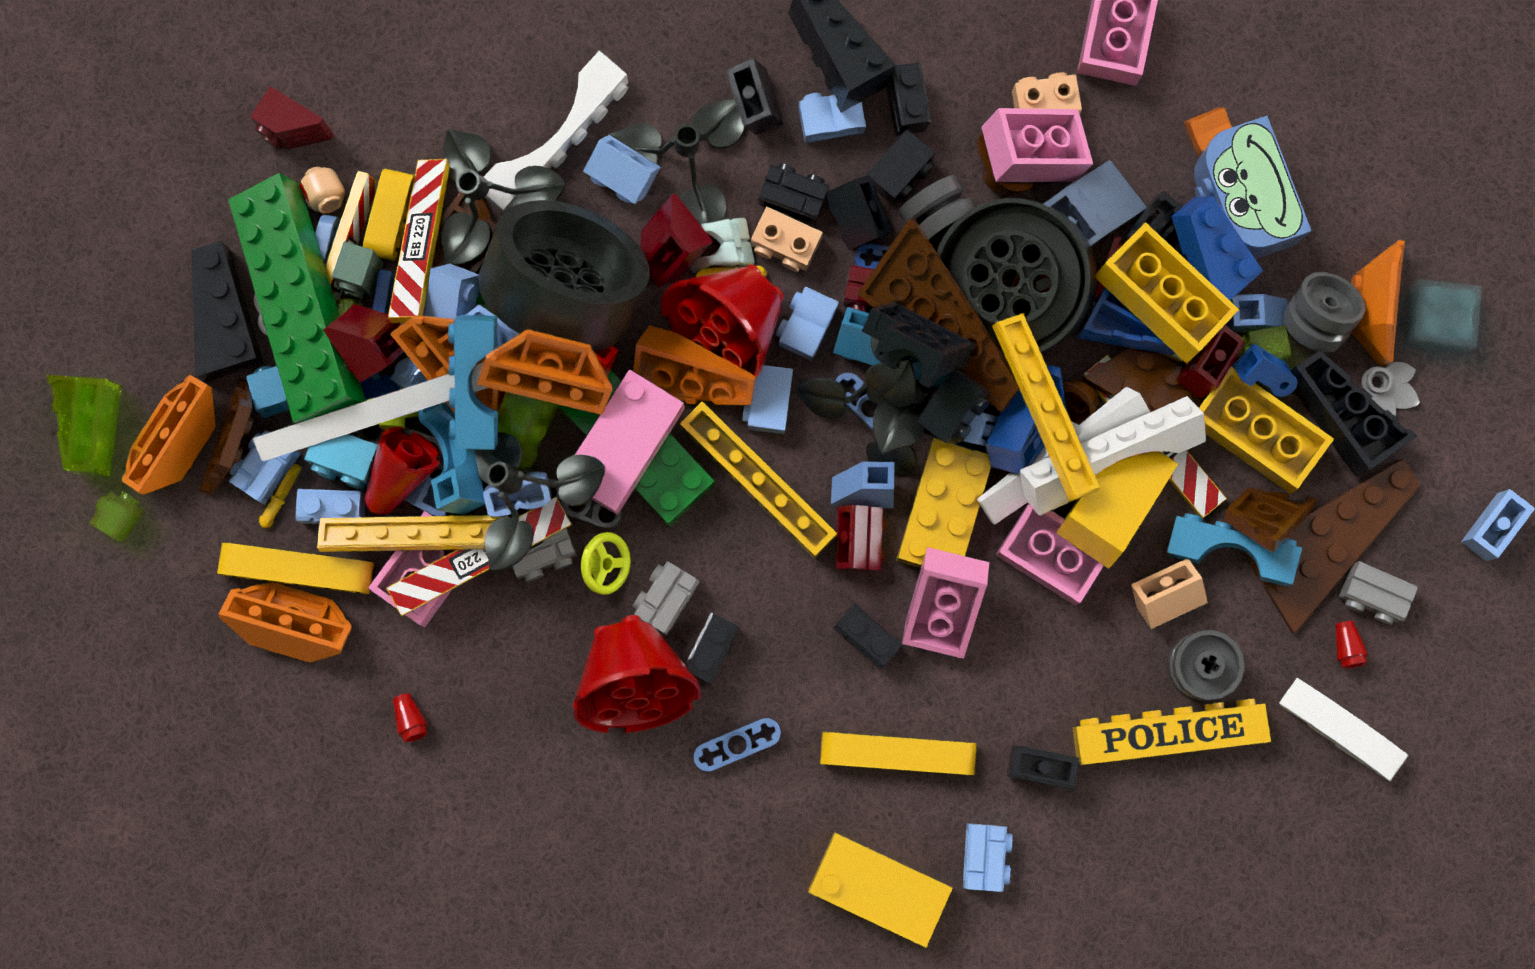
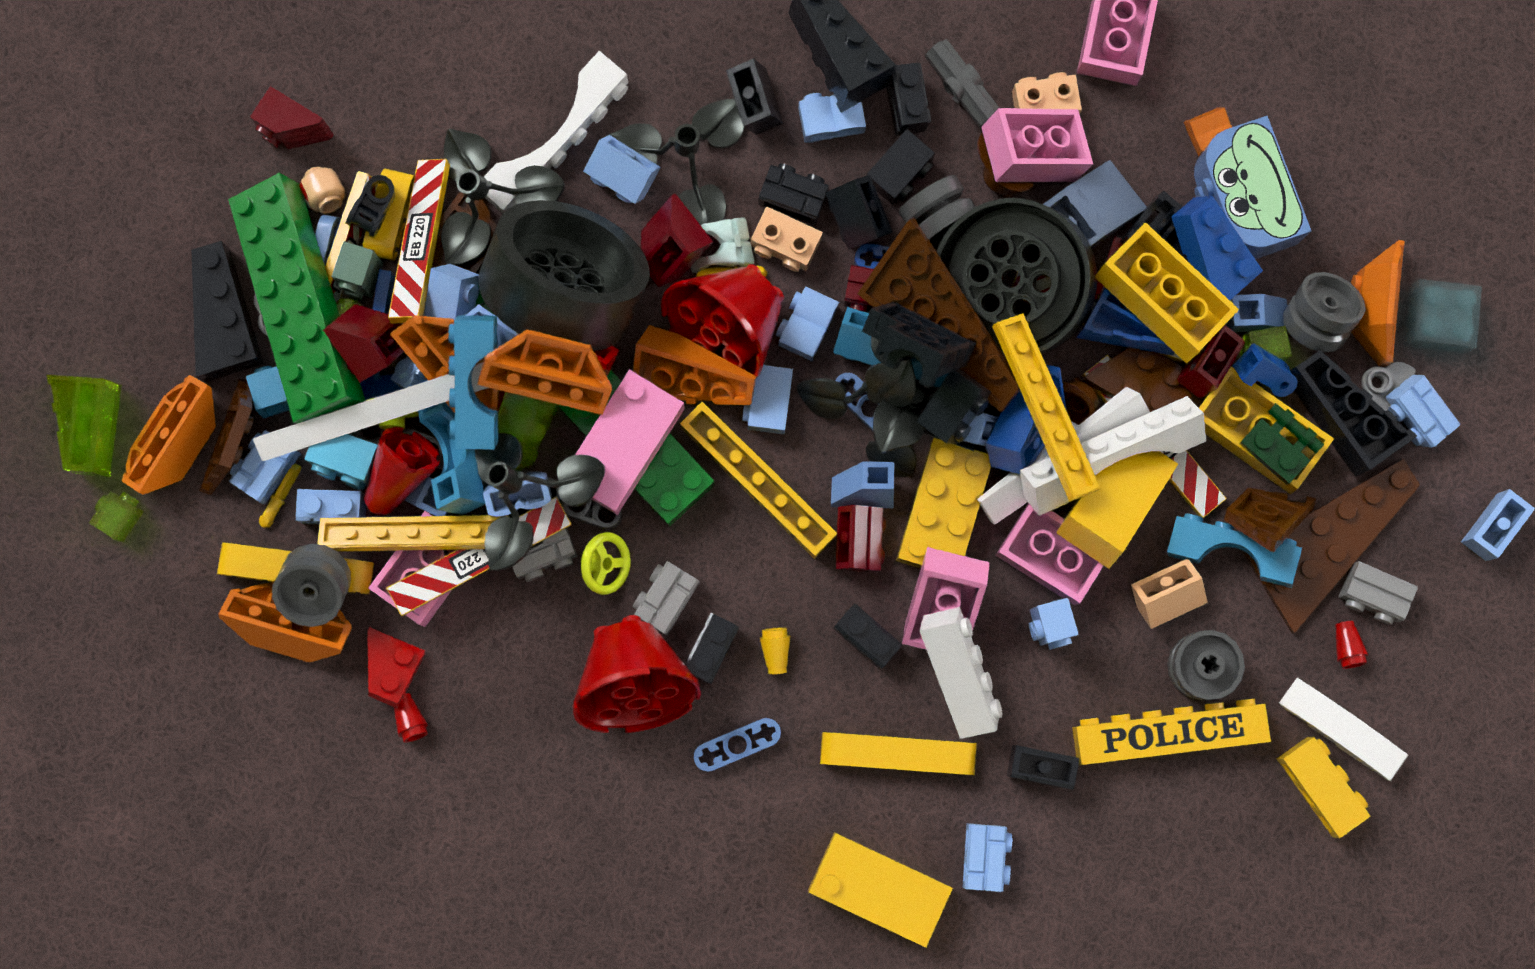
(311, 585): none -> dark grey wheel
(371, 207): none -> black piece
(390, 667): none -> red wing
(775, 648): none -> yellow cone
(960, 672): none -> white brick
(962, 82): none -> dark grey piece
(1053, 624): none -> light blue brick
(1277, 452): none -> dark green plate
(1324, 786): none -> yellow brick
(1422, 411): none -> light blue brick

